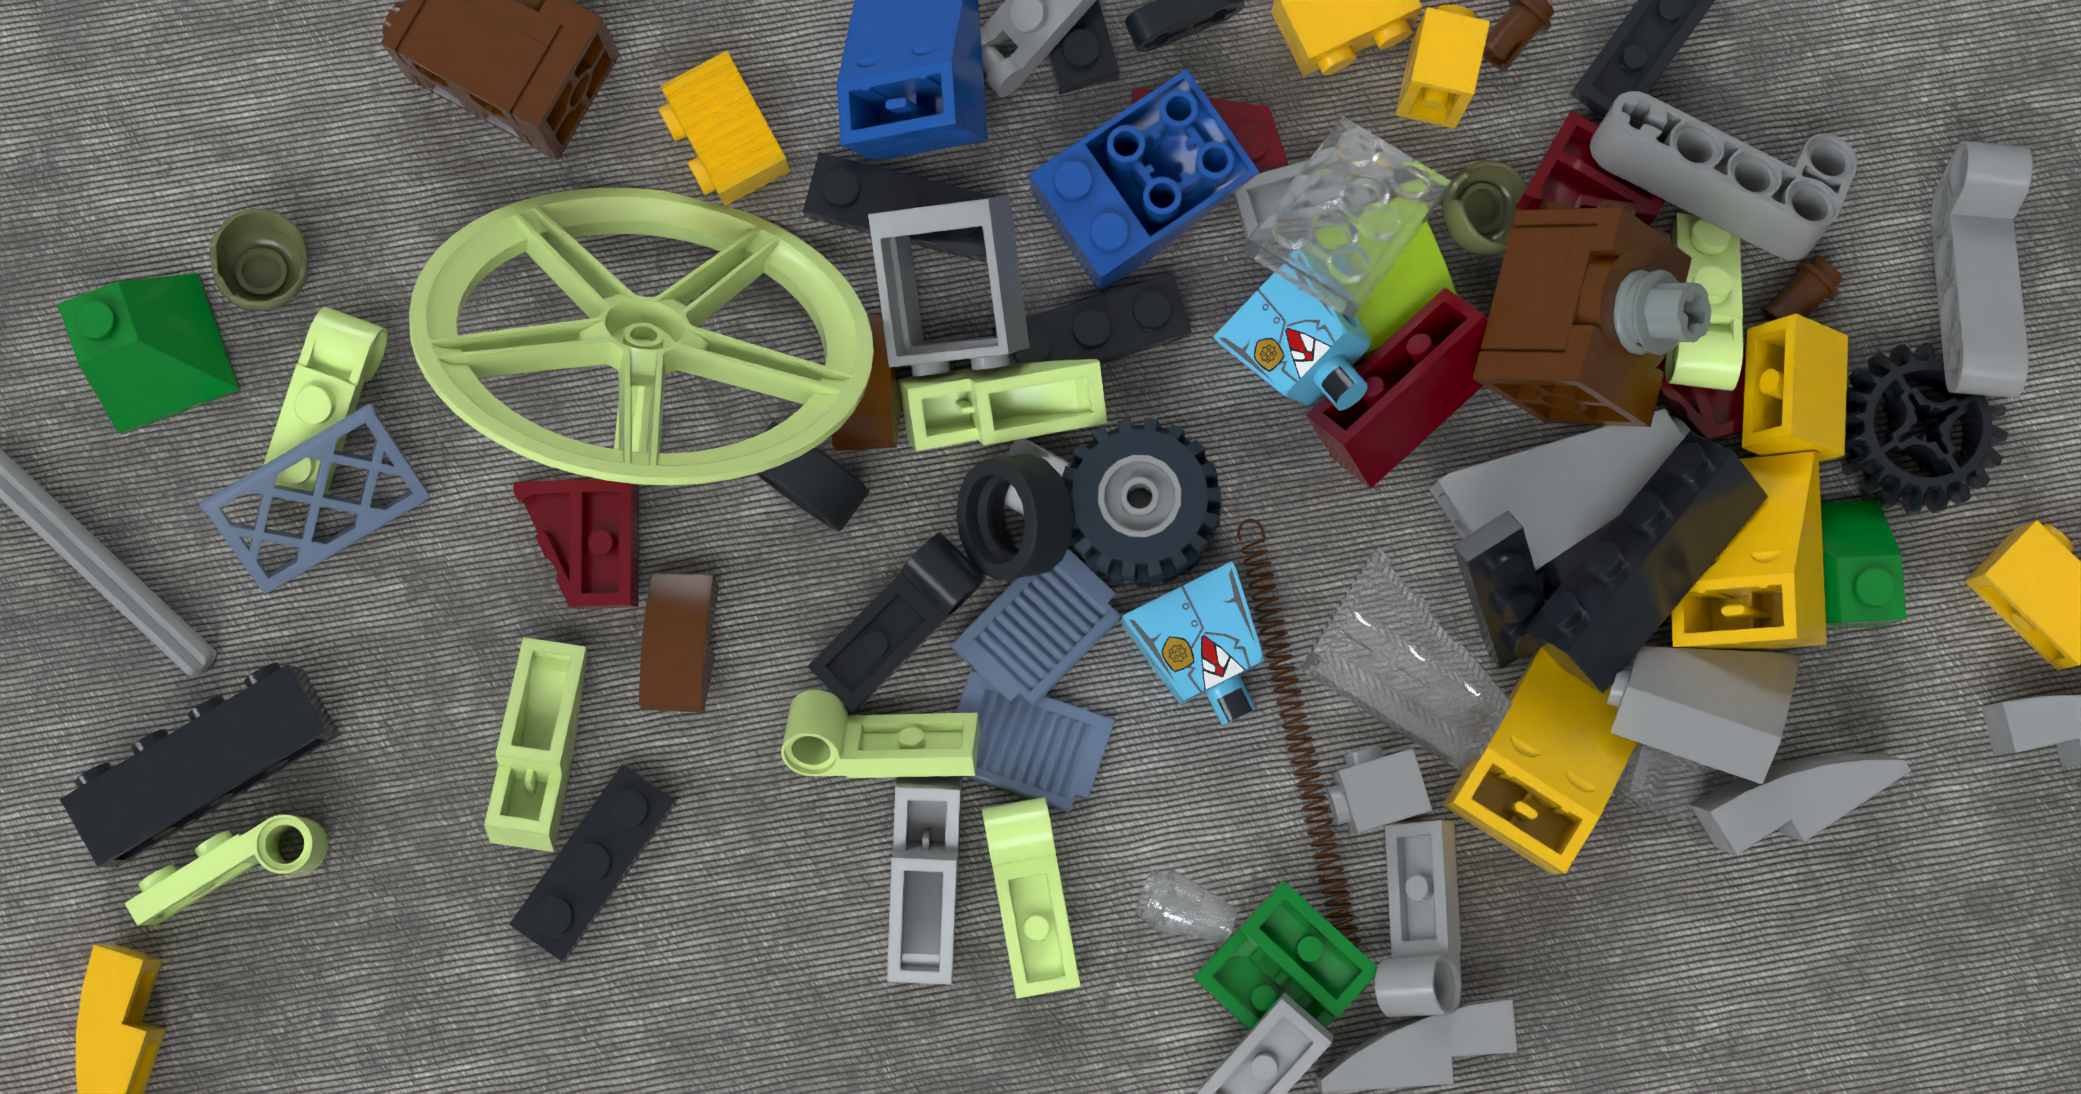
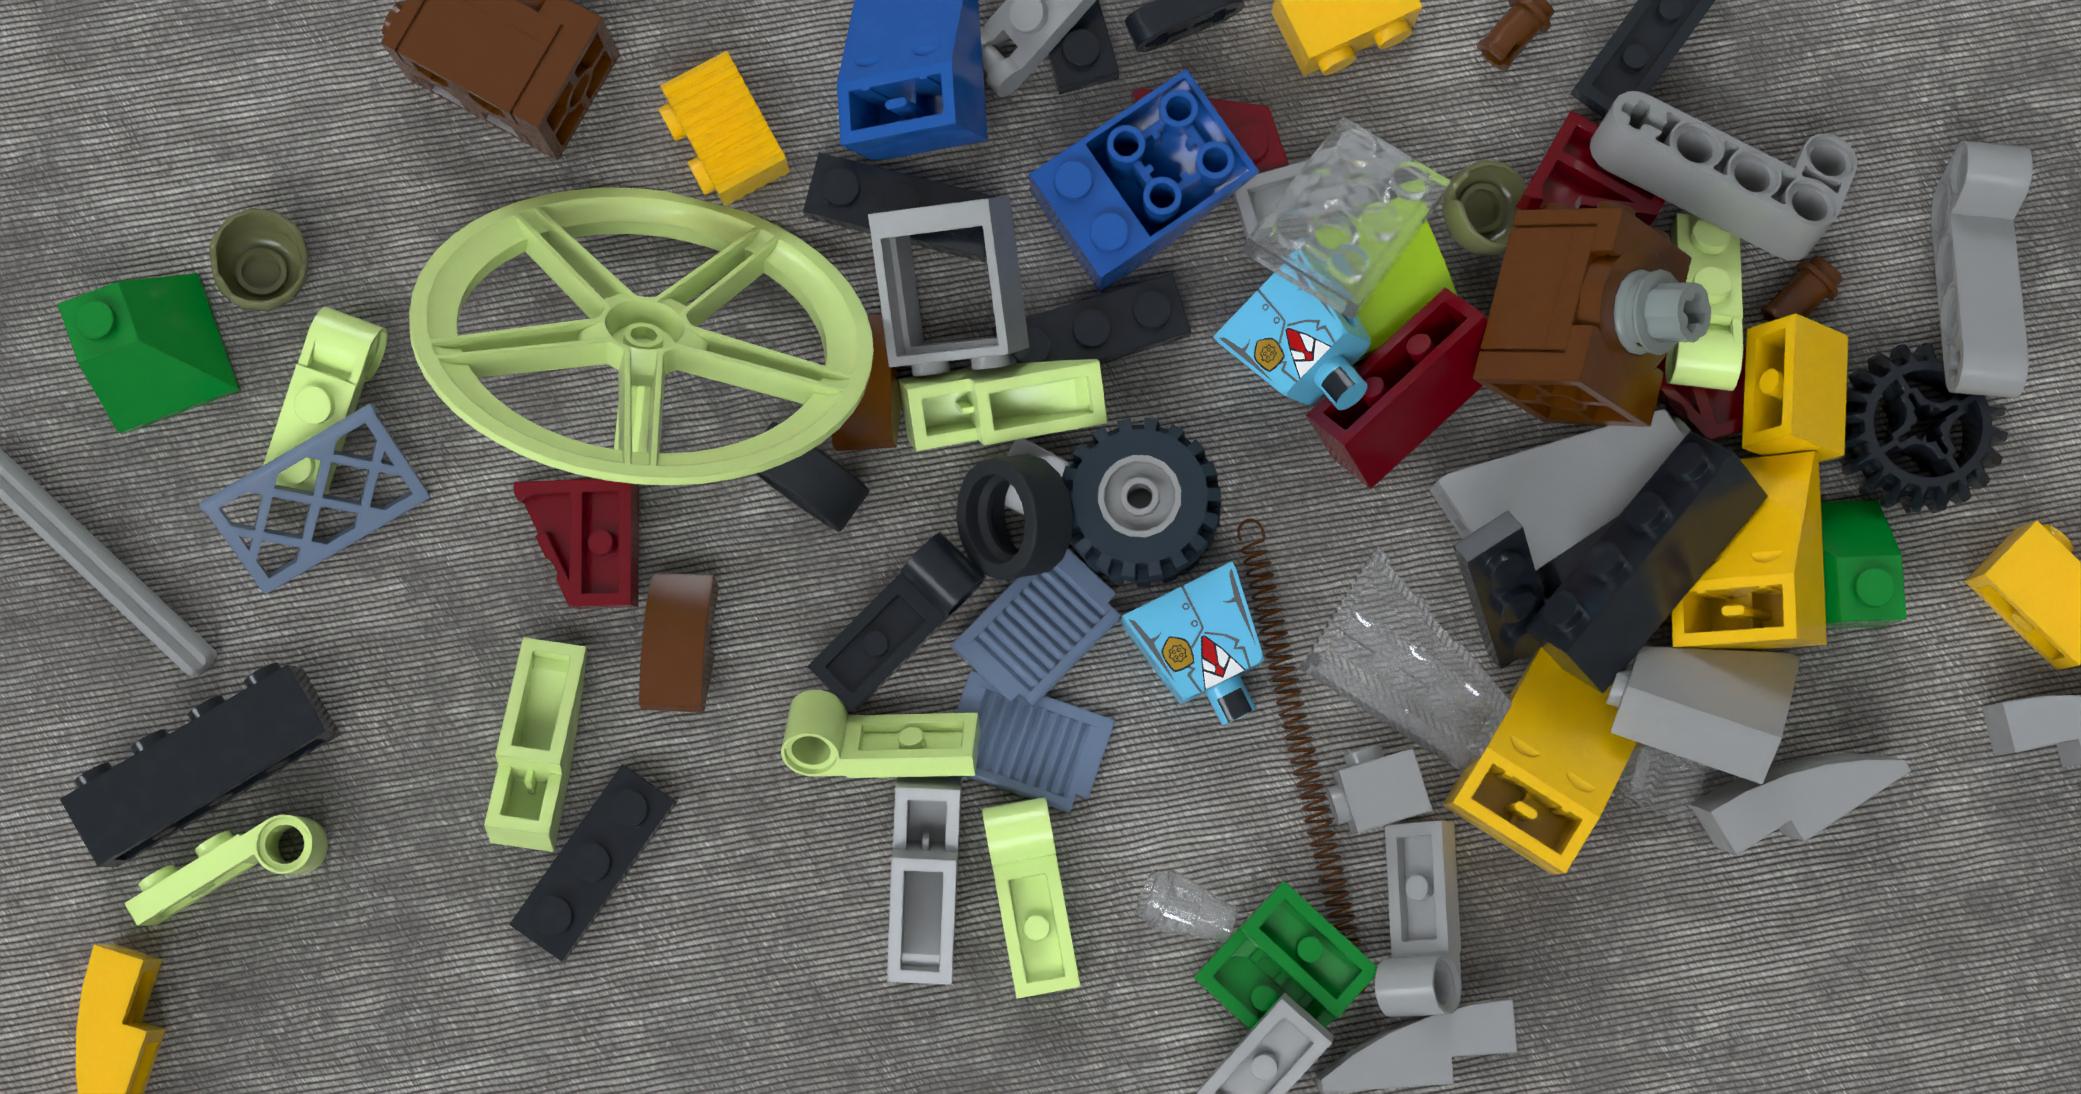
(1442, 66): yellow brick -> none

